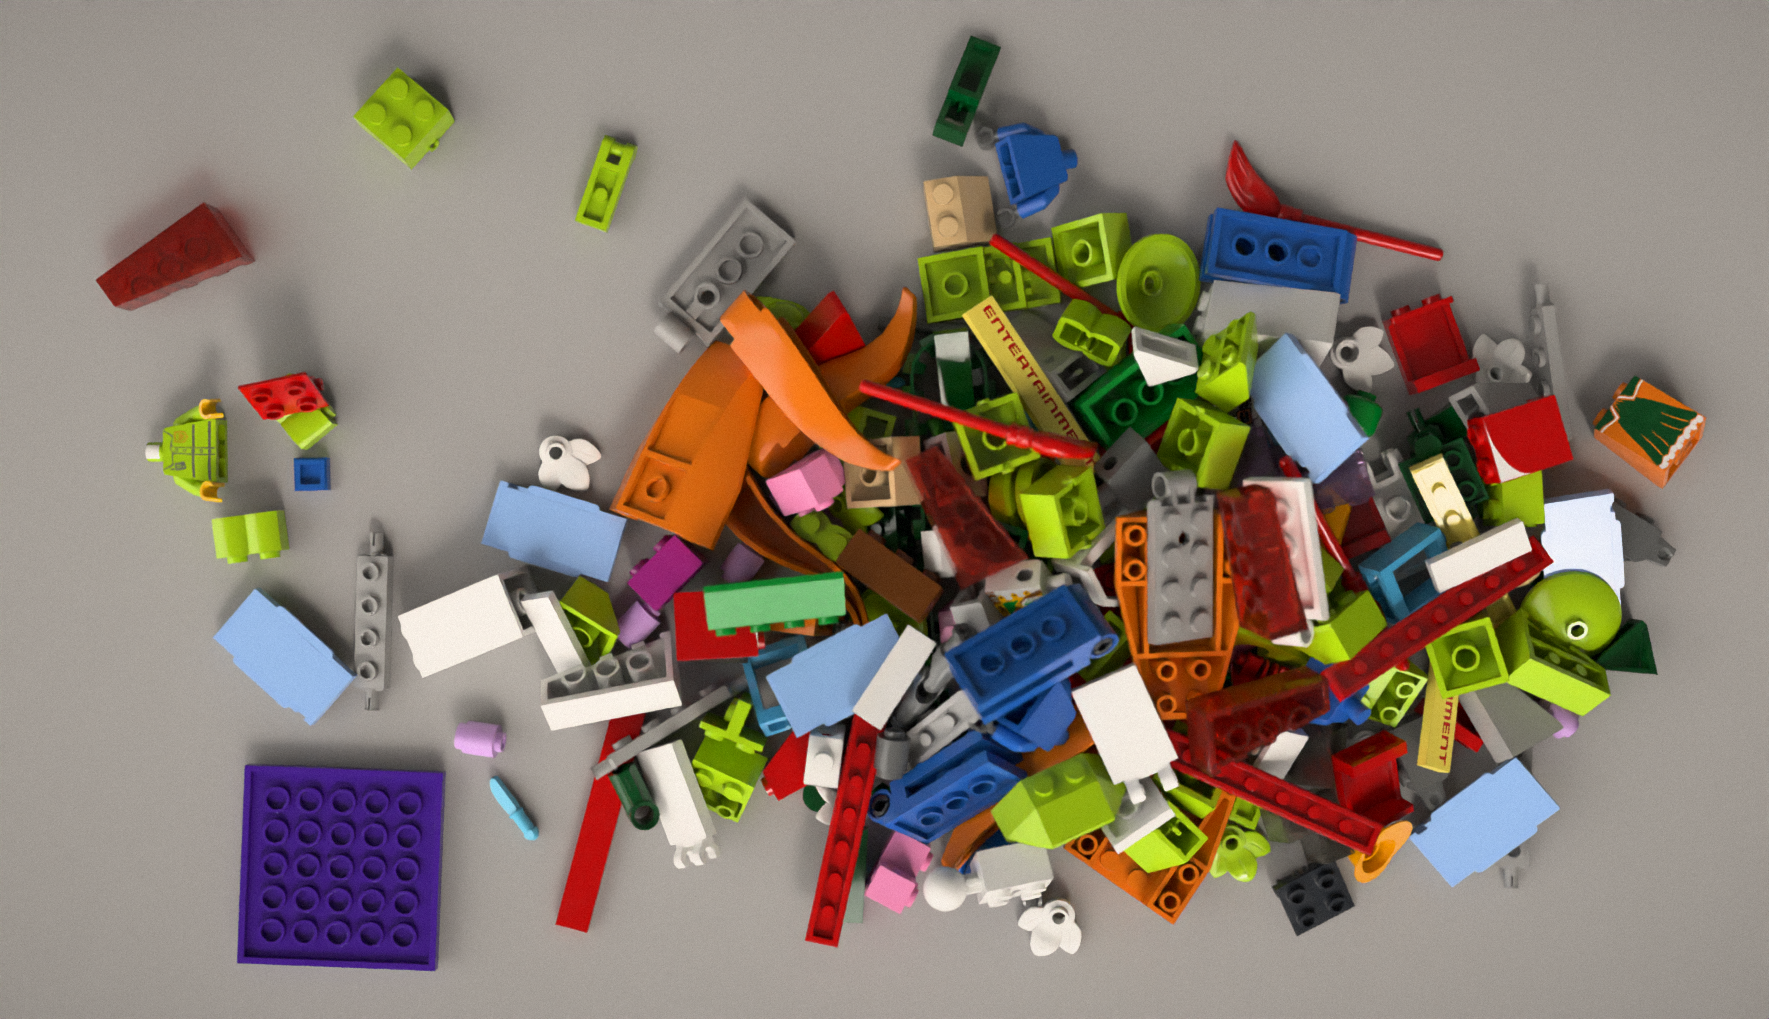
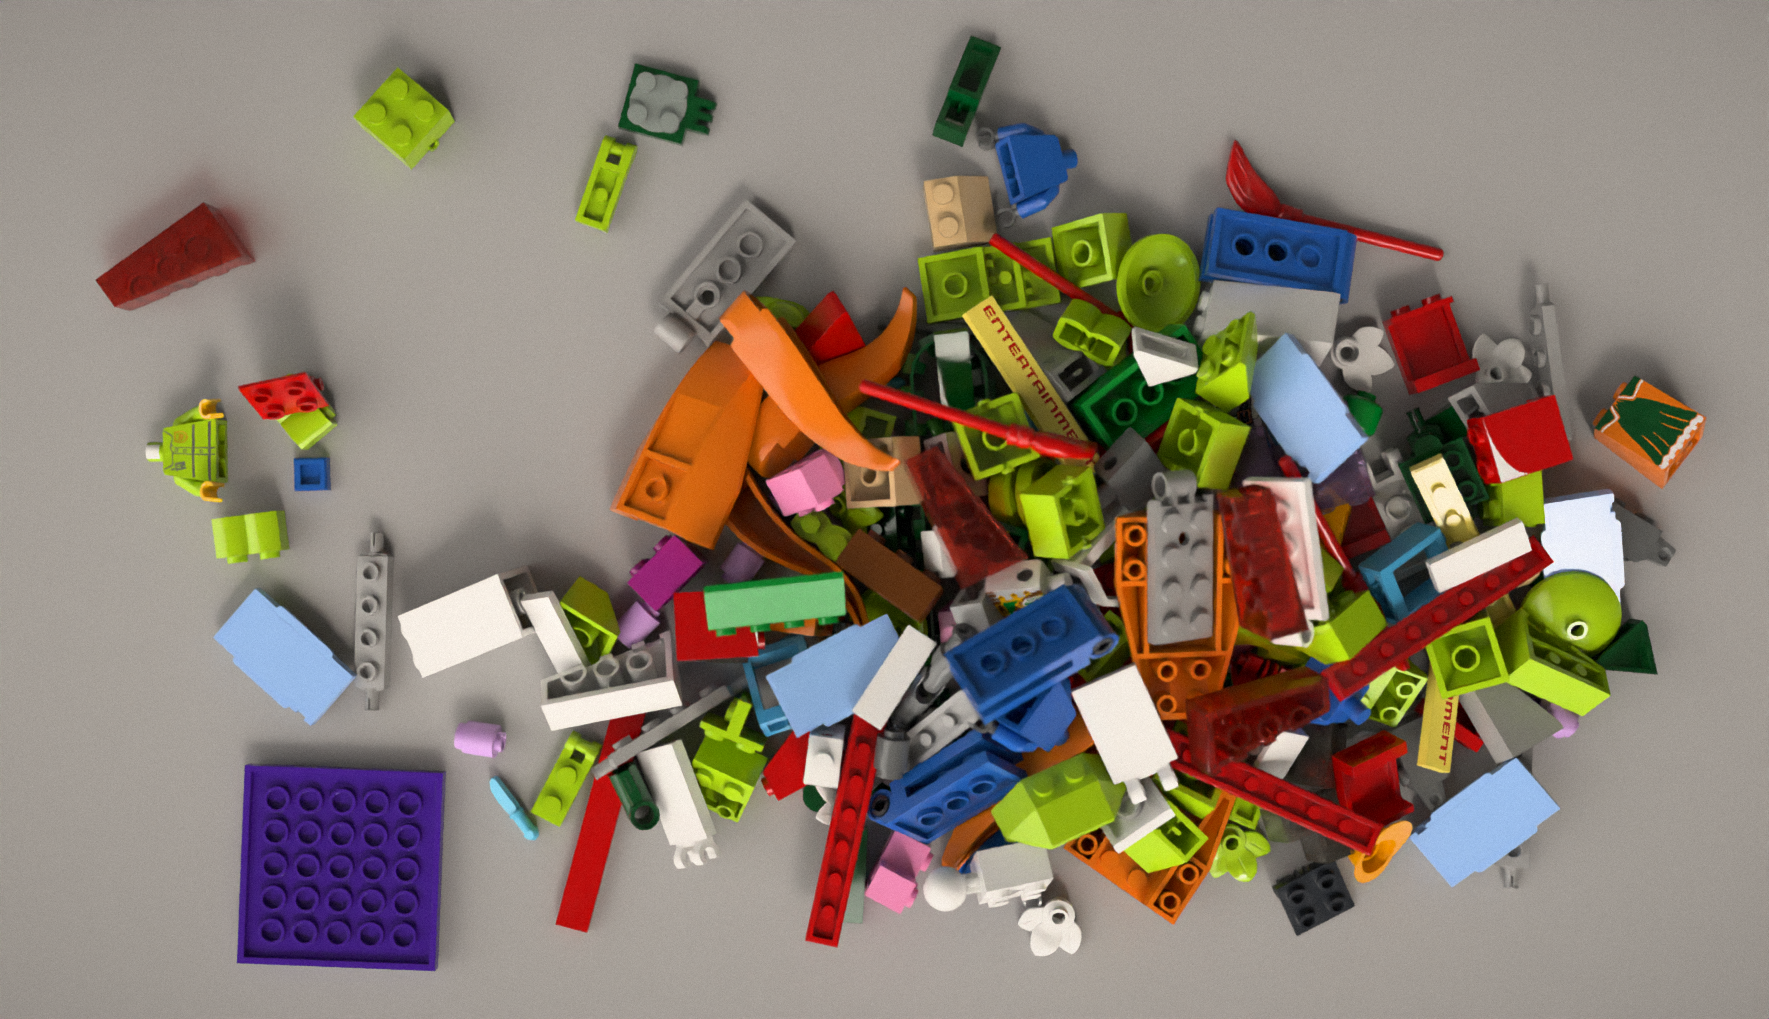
(554, 531): light blue piece -> none
(566, 779): none -> lime plate
(570, 466): white plate -> none
(664, 106): none -> piece

